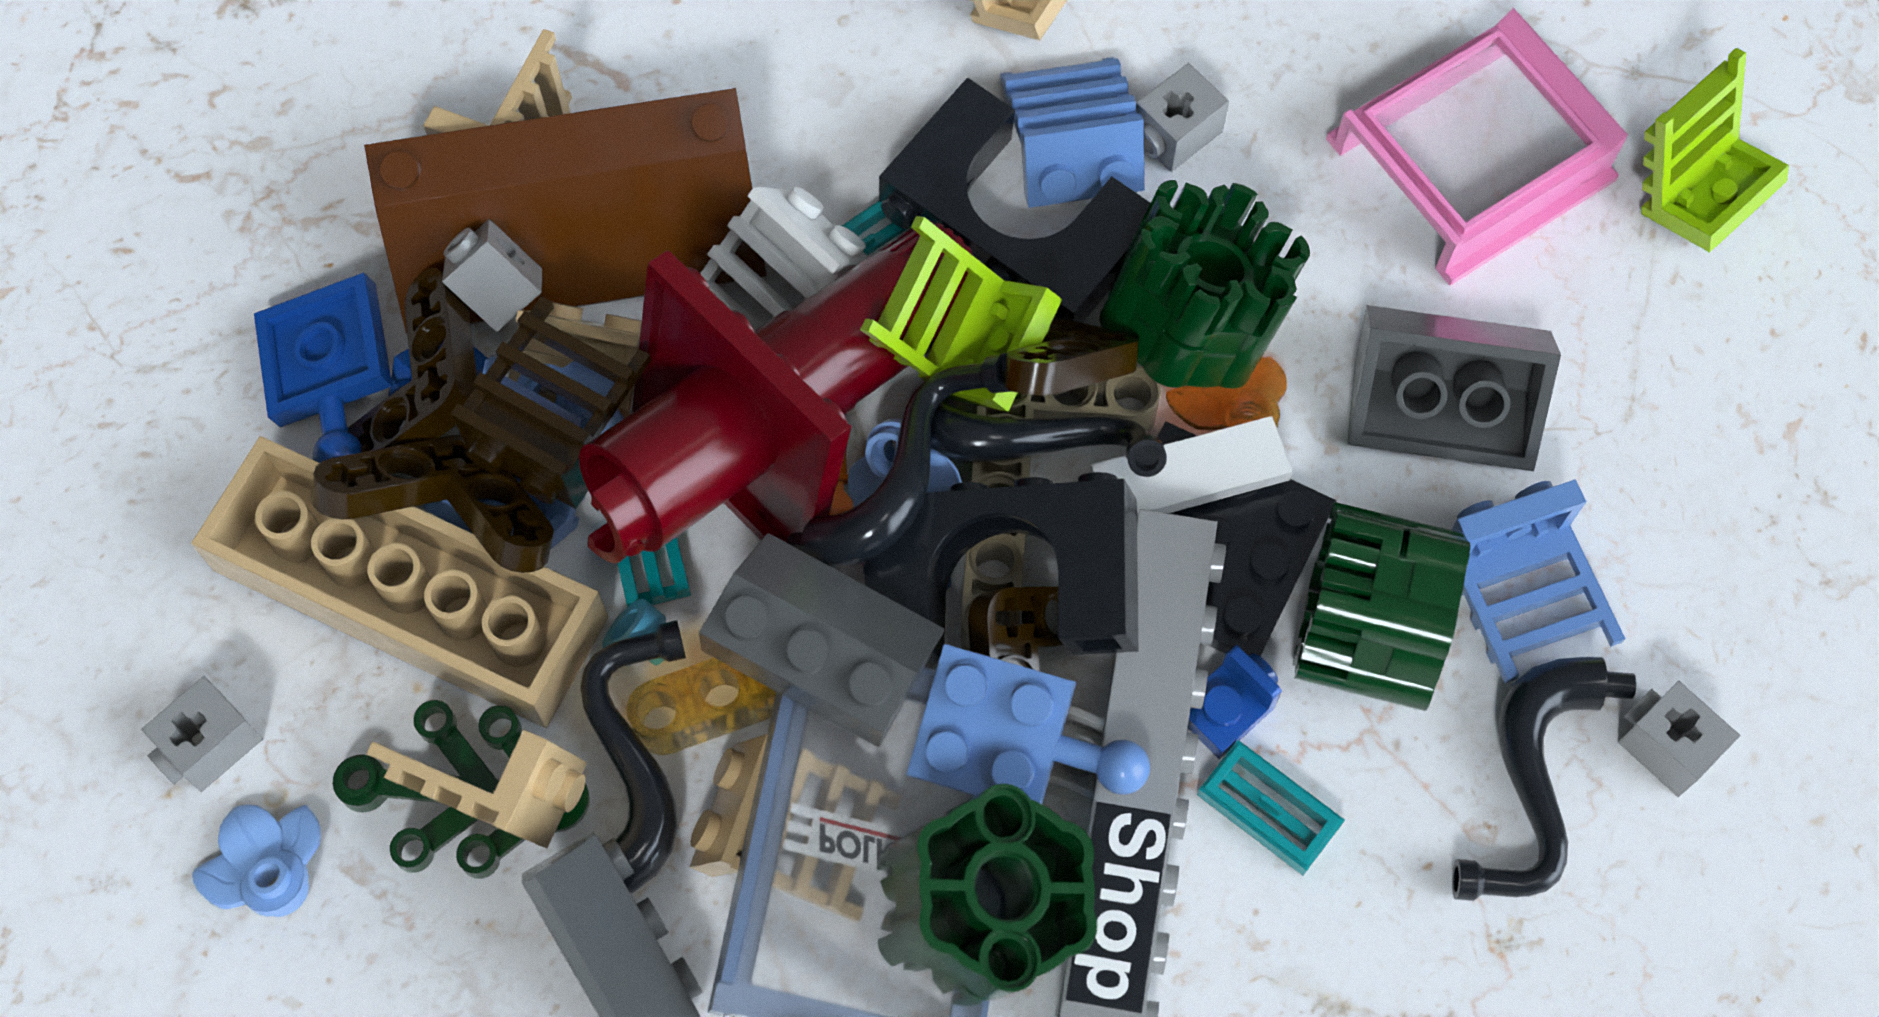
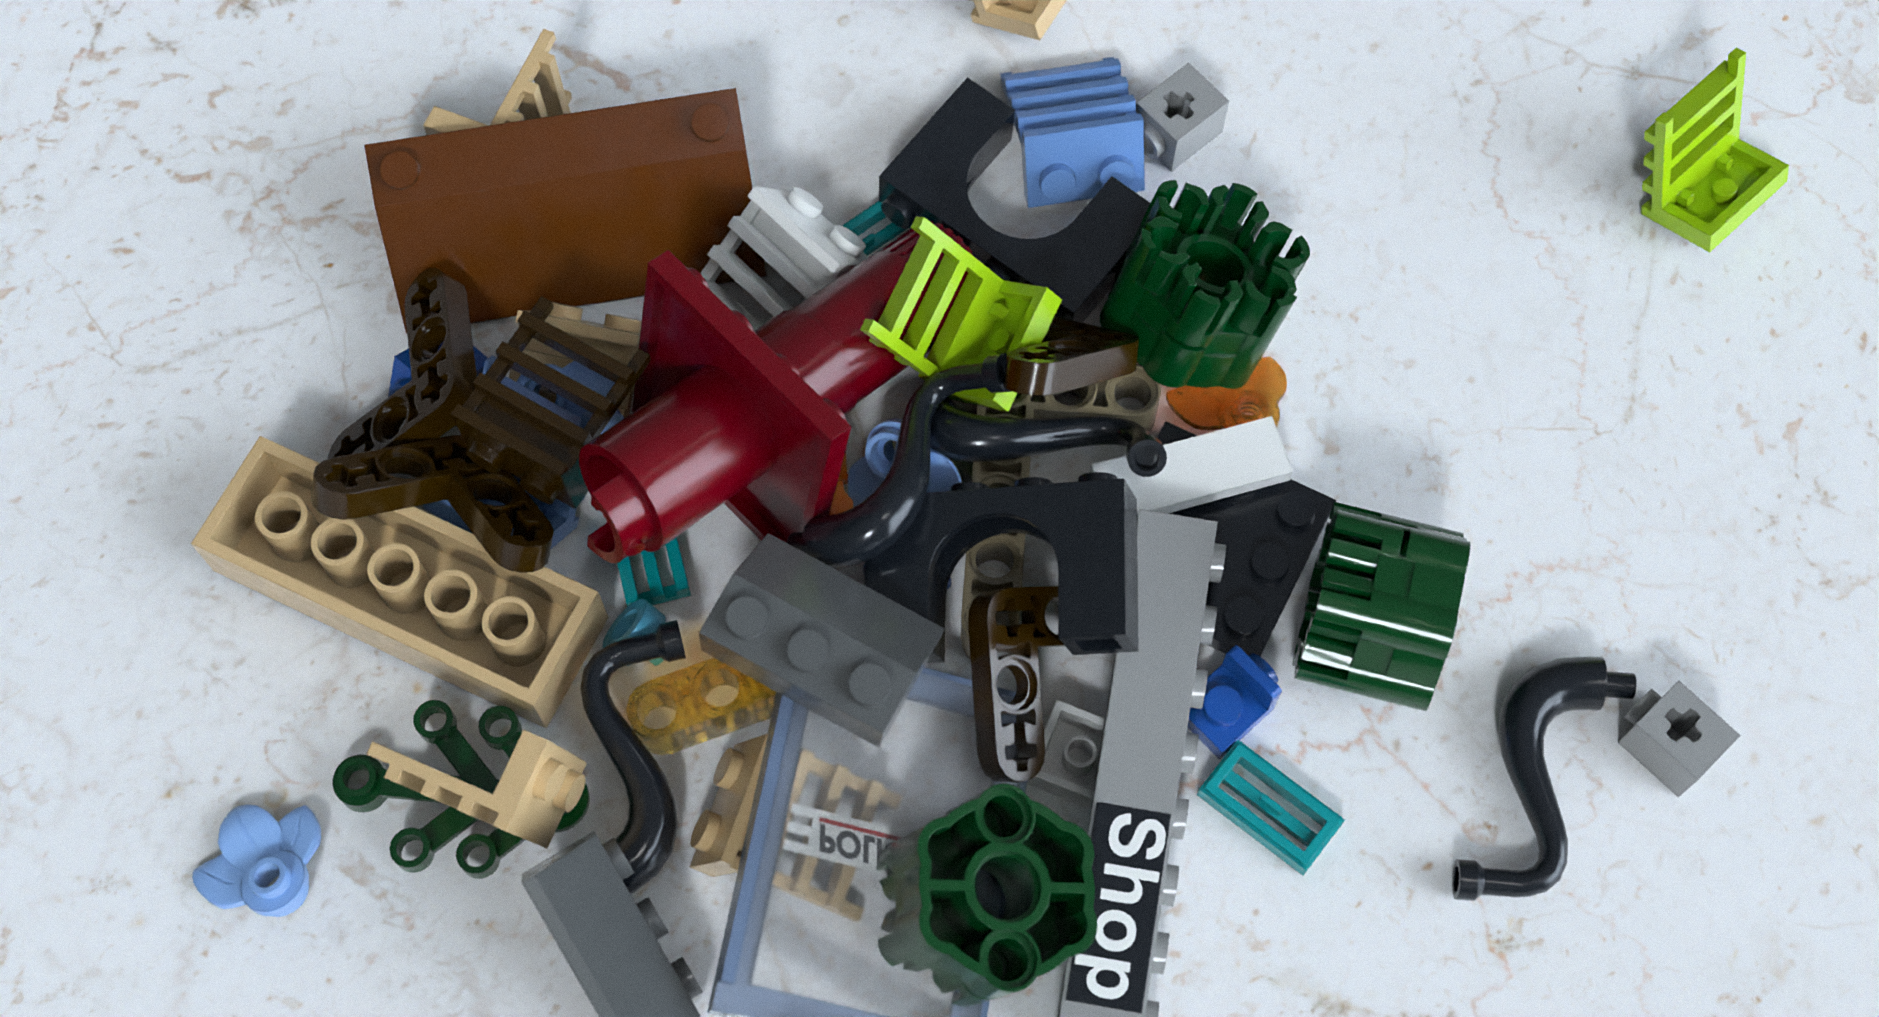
(205, 711): light grey brick -> none
(321, 356): blue plate -> none
(491, 274): light grey brick -> none
(1005, 726): medium blue plate -> none
(1452, 387): dark grey slope -> none
(1489, 142): piece -> none
(1519, 540): medium blue plate -> none

